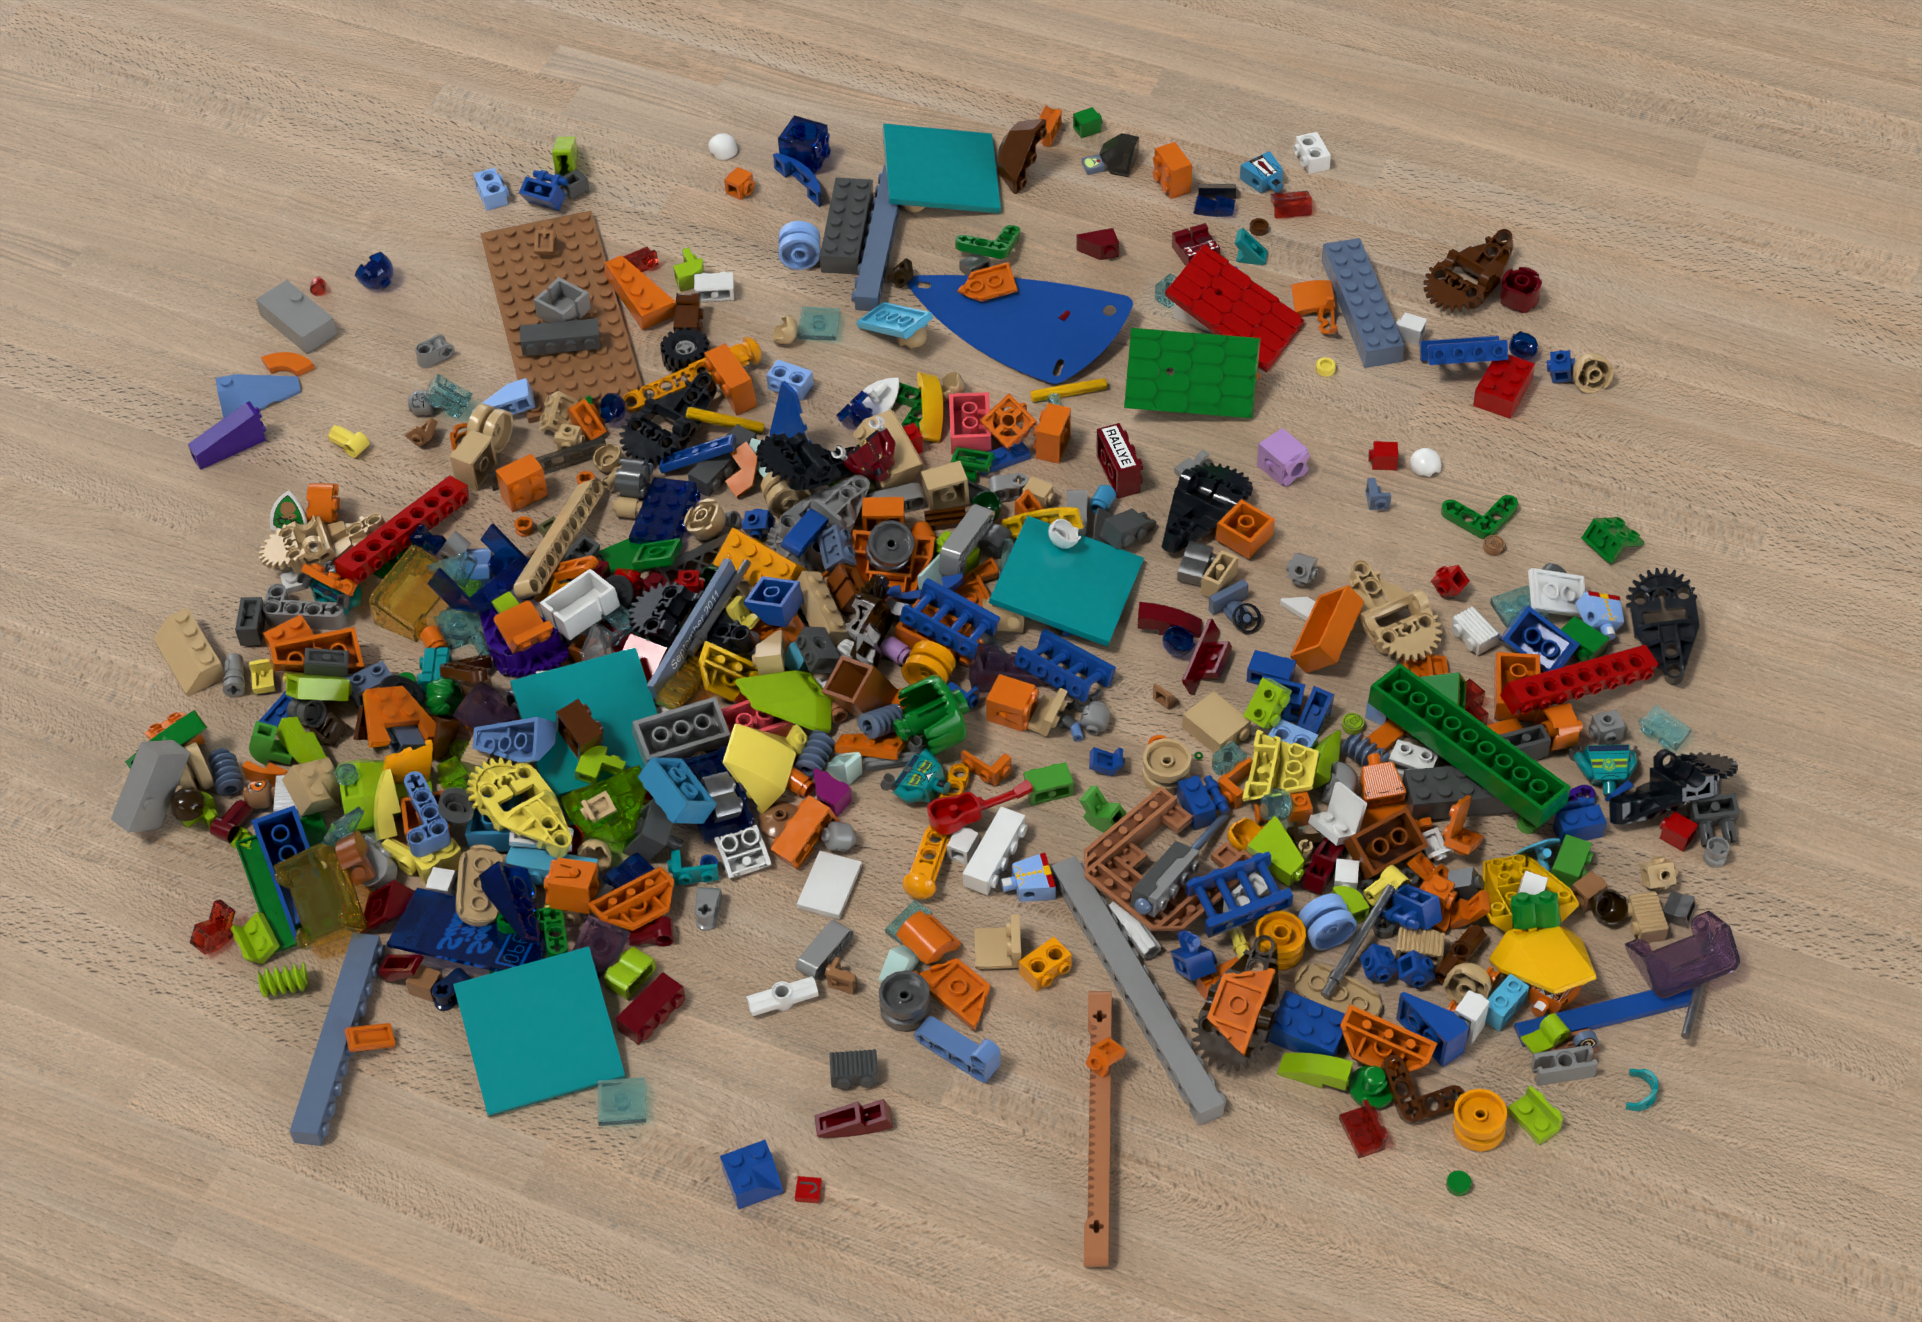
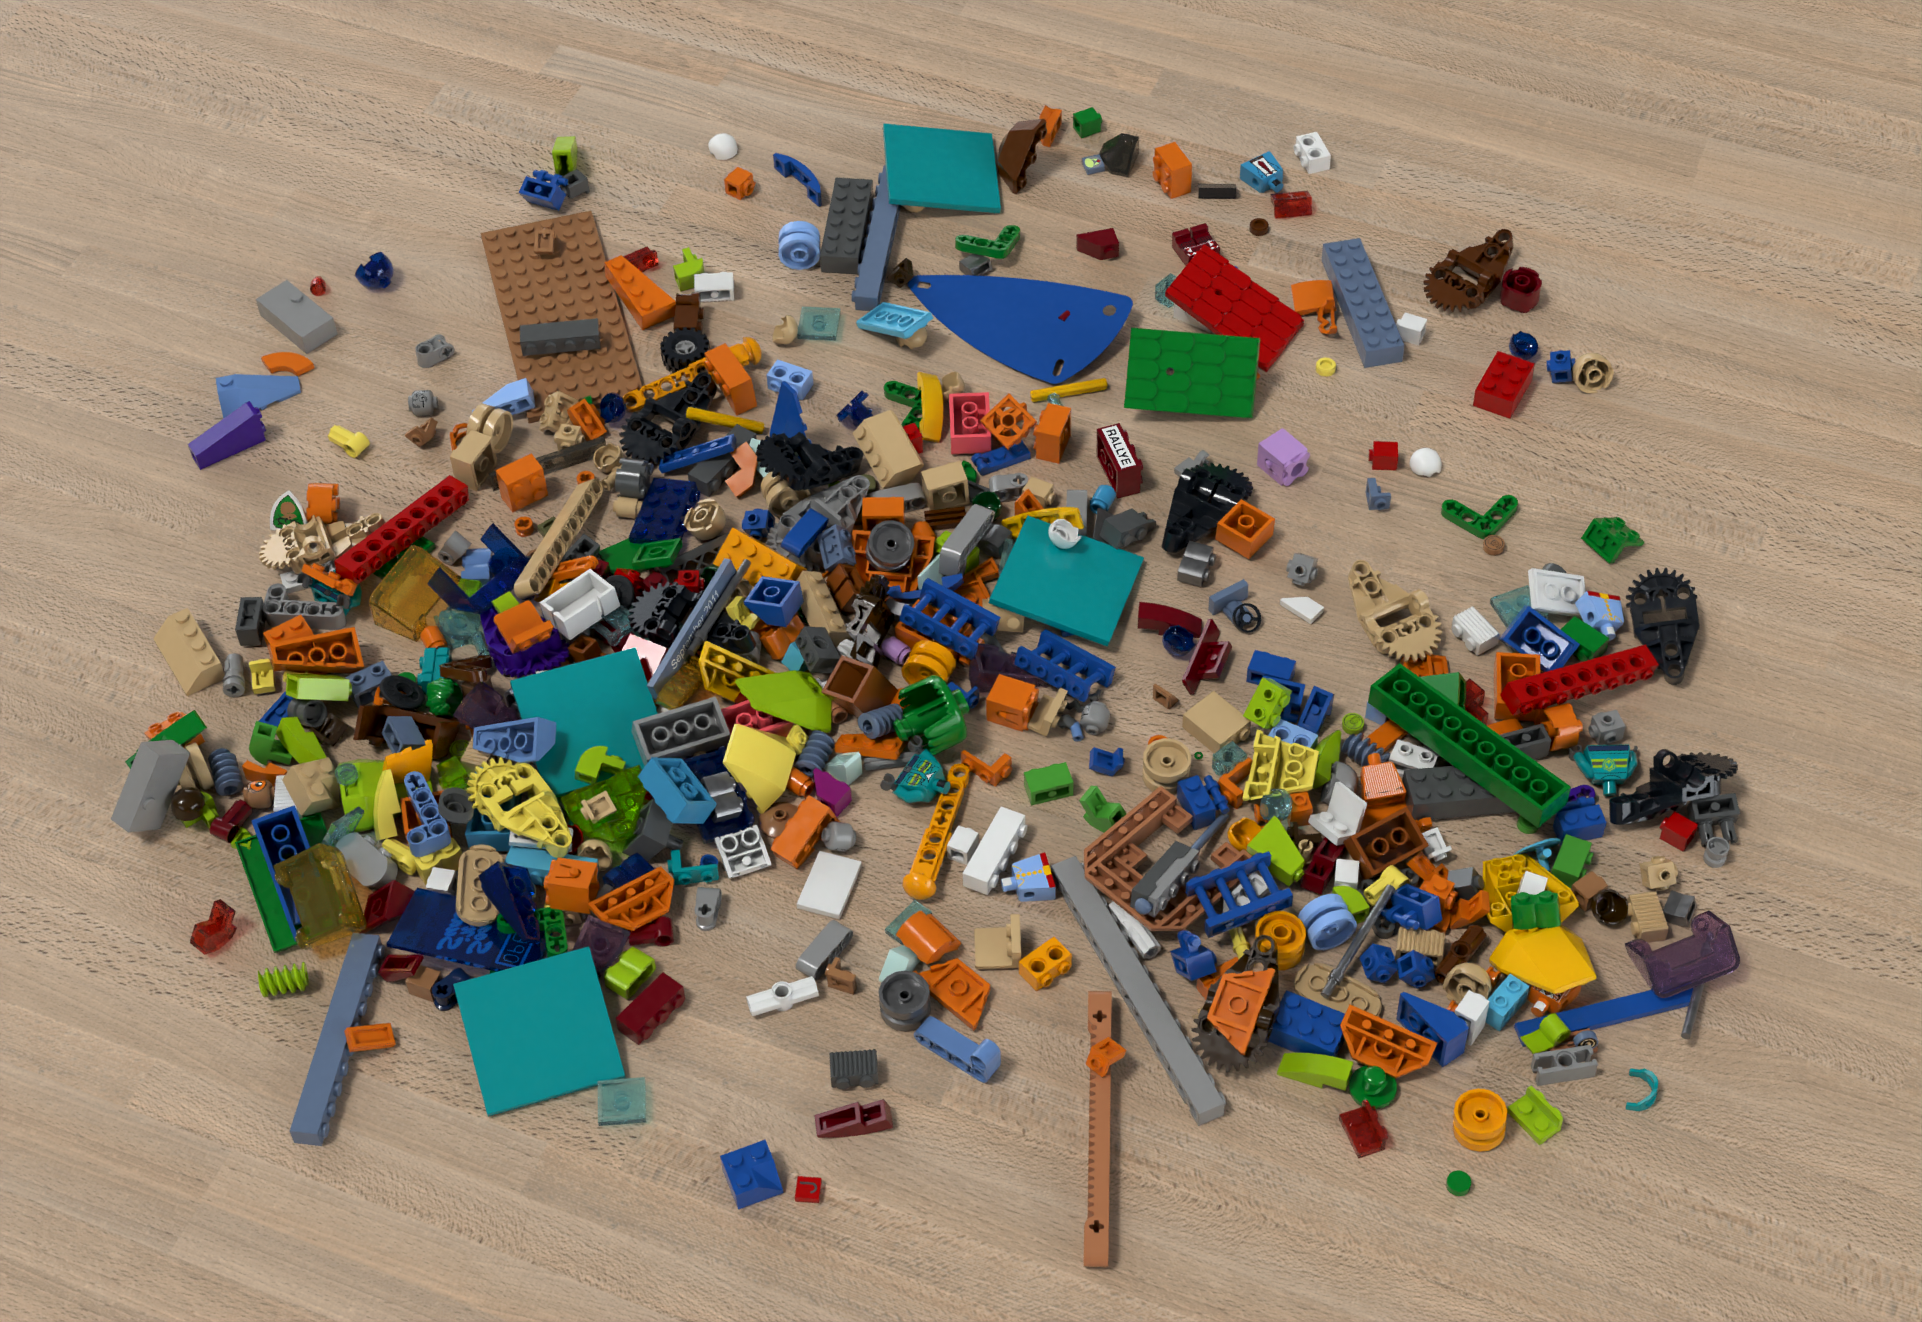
(256, 939): lime bracket -> none
(326, 662): dark grey slope -> none
(352, 856): dark orange brick -> none
(393, 708): orange wing -> none
(423, 538): clear blue panel -> none
(447, 396): clear light blue brick -> none
(457, 567): clear light blue slope -> none
(491, 188): light blue brick -> none
(566, 302): light grey piece -> none
(578, 728): reddish brown brick -> none
(596, 644): clear slope -> none
(732, 519): light grey hinge -> none
(770, 654): tan slope -> none
(805, 142): clear blue brick -> none
(872, 455): dark red torso -> none
(882, 395): white shield -> none
(953, 813): red piece -> none
(971, 462): green tile -> none
(989, 283): orange tile -> none
(1215, 208): clear blue slope -> none
(1219, 573): tan brick -> none
(1250, 249): teal slope -> none
(1327, 629): orange piece -> none
(1417, 1103): reddish brown beam -> none
(1450, 580): red brick -> none
(1457, 837): orange bracket -> none
(1463, 350): blue fence -> none
(1625, 787): blue piece -> none
(1664, 727): clear light blue bracket -> none

